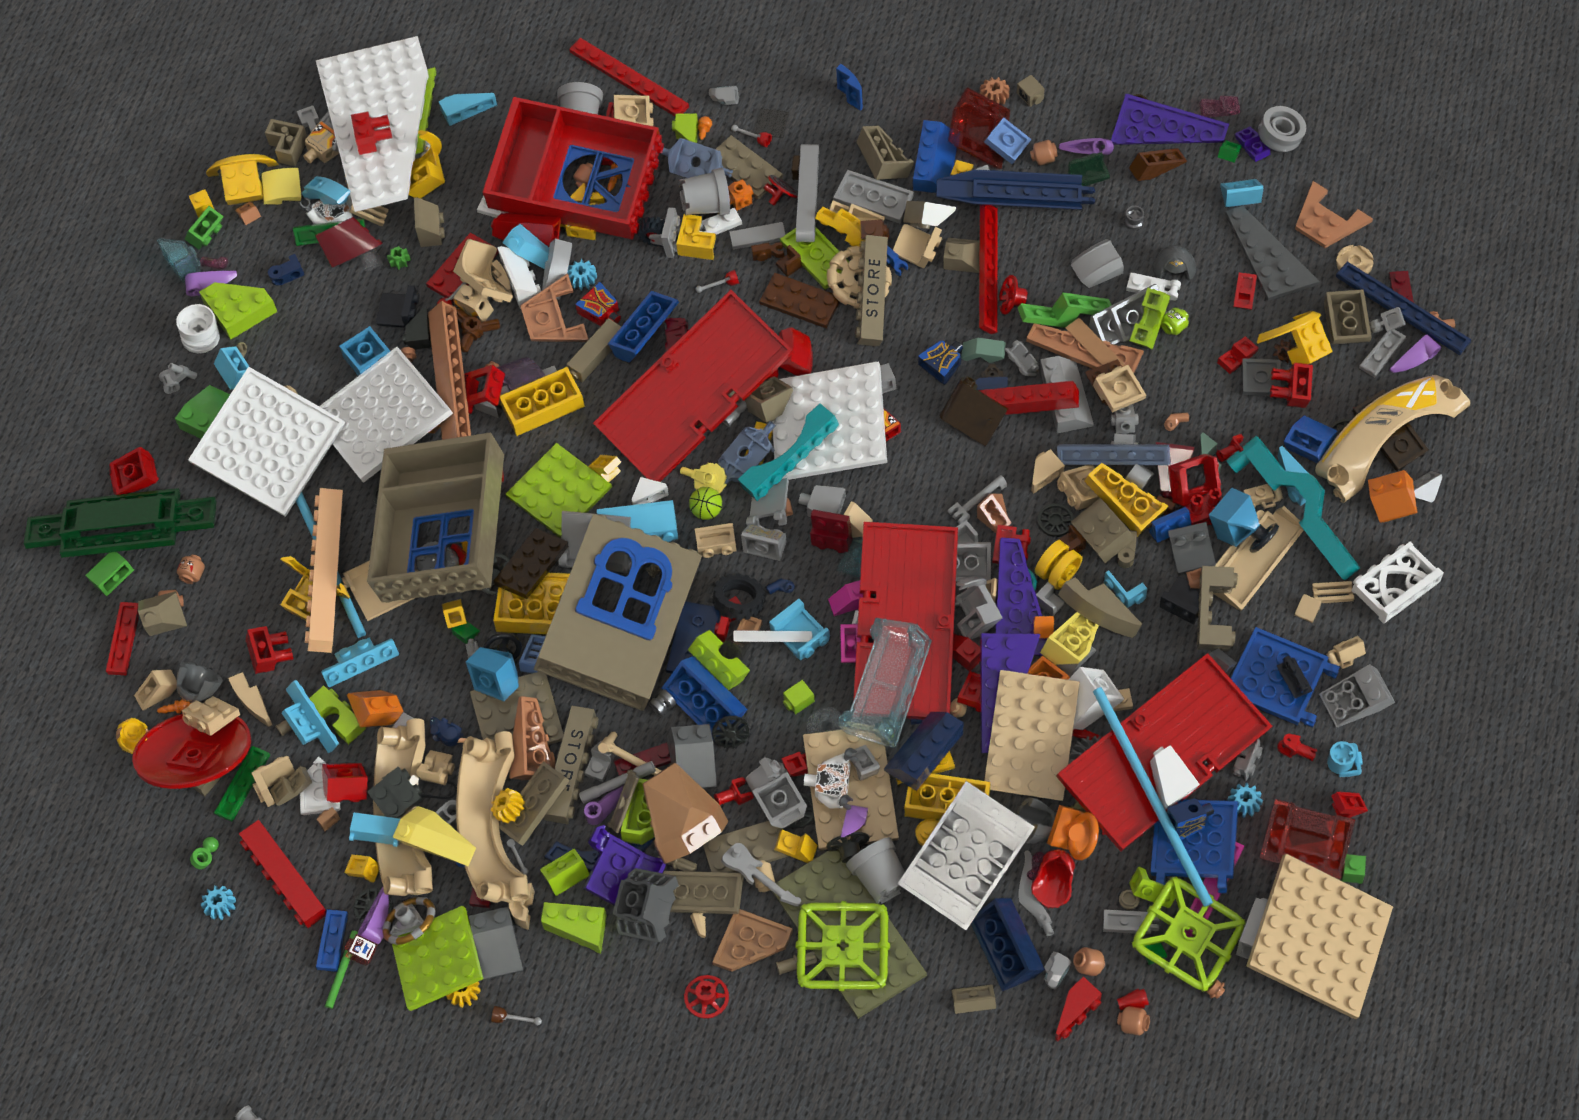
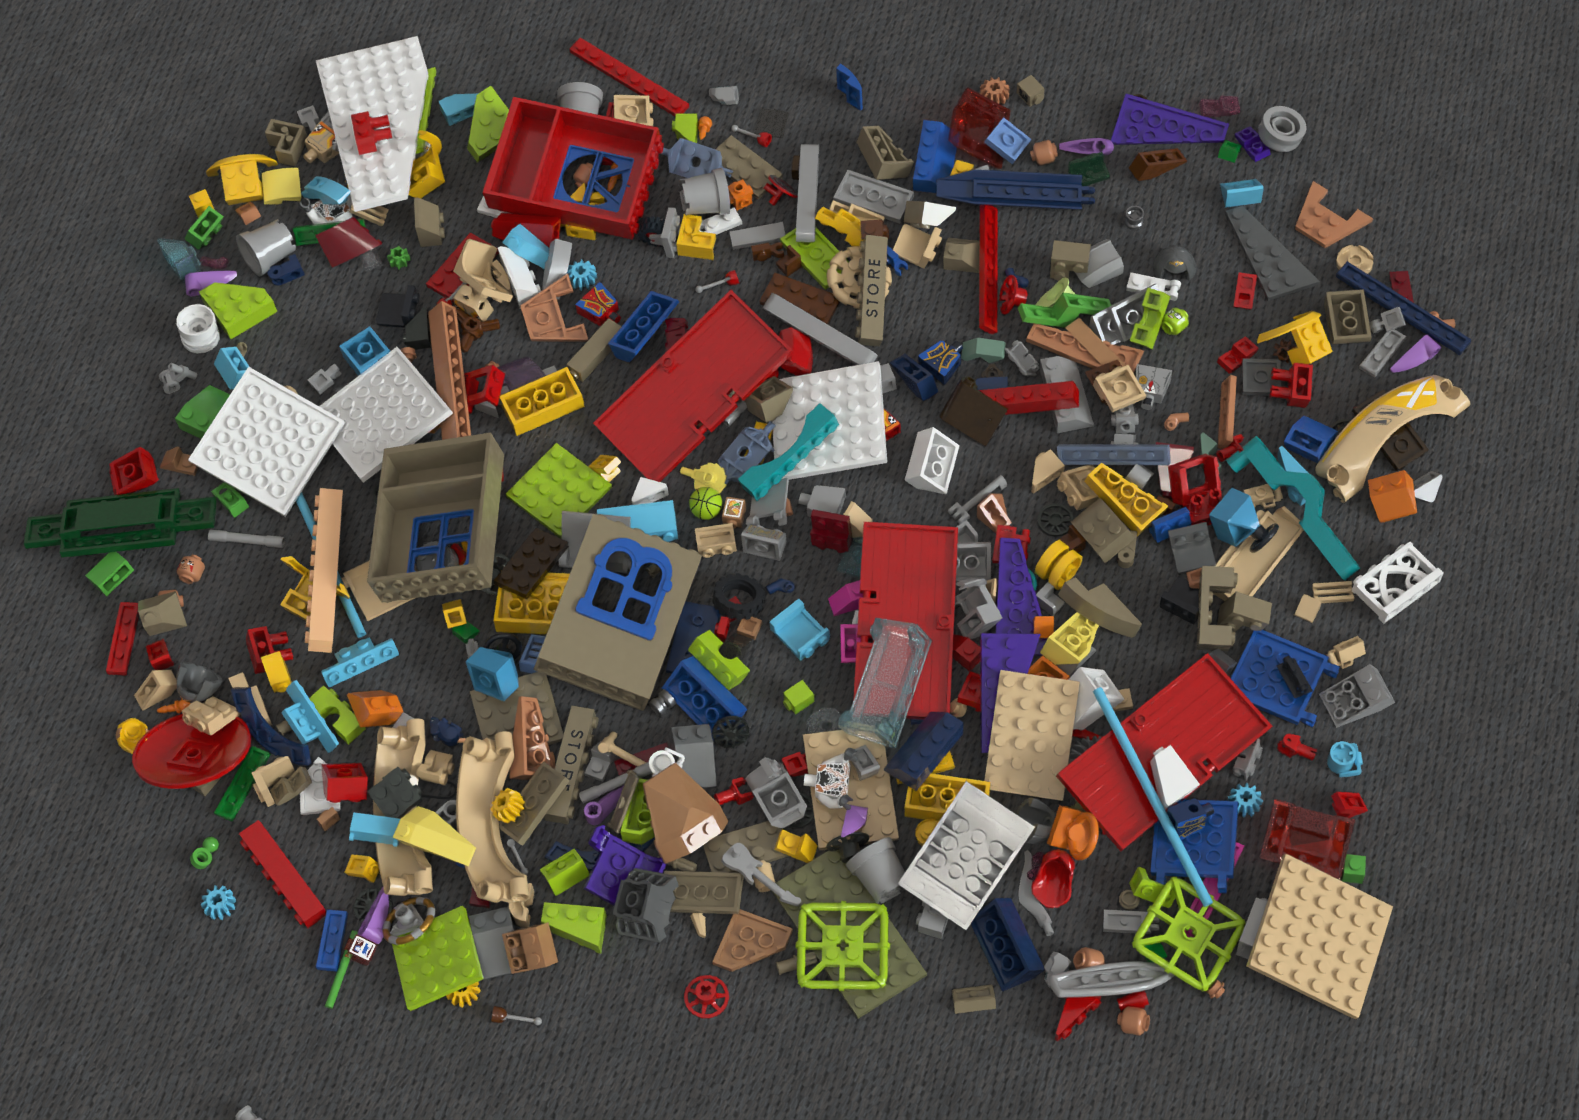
(159, 655): none -> red slope
(177, 461): none -> medium nougat slope
(224, 536): none -> light grey piece
(230, 499): none -> bright green slope
(264, 733): none -> dark blue tile
(265, 246): none -> light grey piece
(276, 671): none -> yellow slope
(323, 380): none -> light grey plate
(486, 124): none -> lime brick
(530, 948): none -> medium nougat slope
(663, 759): none -> white piece
(734, 511): none -> medium nougat brick
(772, 636): white sticker -> none
(818, 330): none -> light grey beam
(915, 376): none -> dark blue slope
(931, 922): none -> light grey brick
(932, 461): none -> white slope
(1022, 282): none -> dark blue arm
(1054, 293): none -> yellowish green piece
(1069, 257): none -> dark tan brick
(1109, 979): none -> light grey piece
(1135, 595): medium azure bracket -> none
(1154, 383): none -> light grey torso
(1227, 410): none -> nougat tile
(1246, 611): none -> dark tan brick

